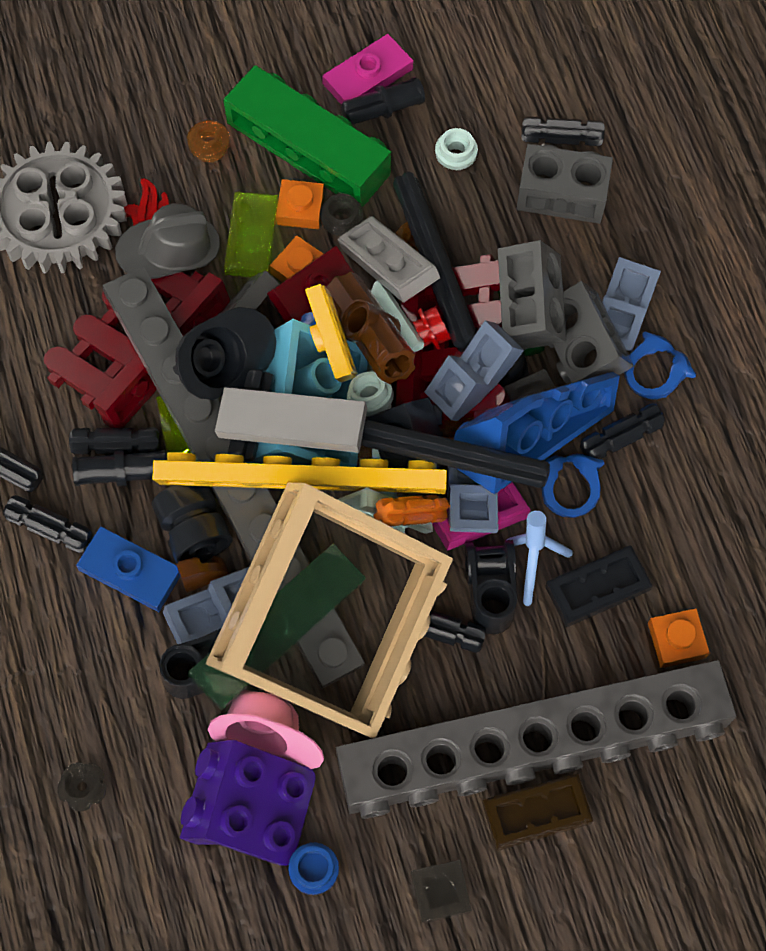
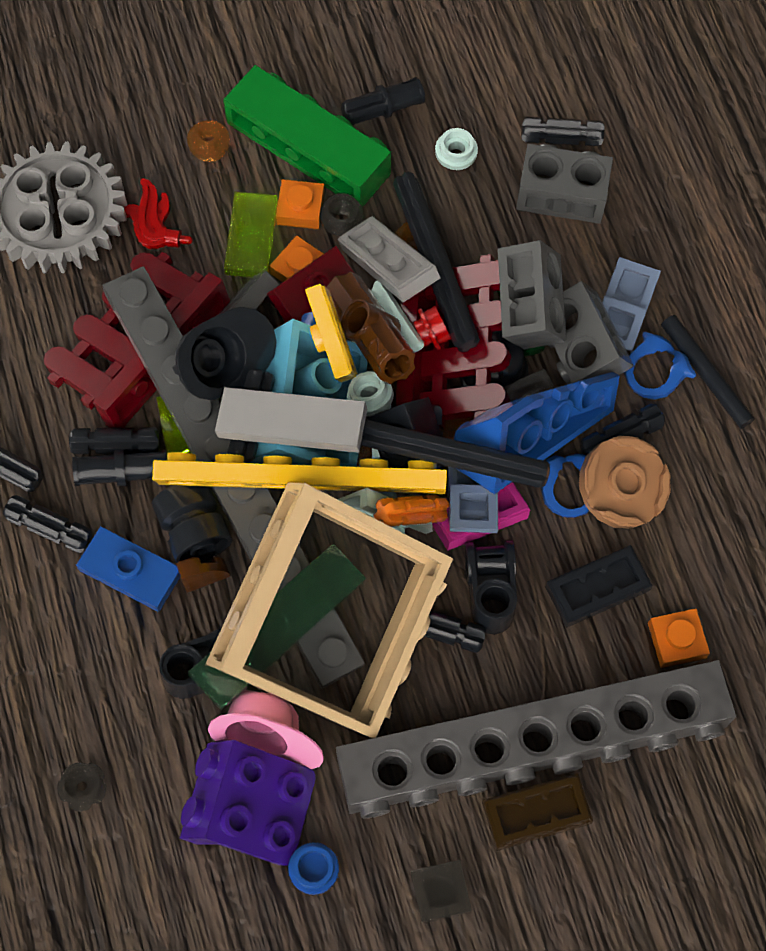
(168, 243): dark grey piece -> none
(205, 610): sand blue slope -> none
(373, 66): dark pink plate -> none
(469, 378): sand blue slope -> none
(536, 539): light blue plant -> none
(624, 482): none -> medium nougat tile
(707, 372): none -> black bar

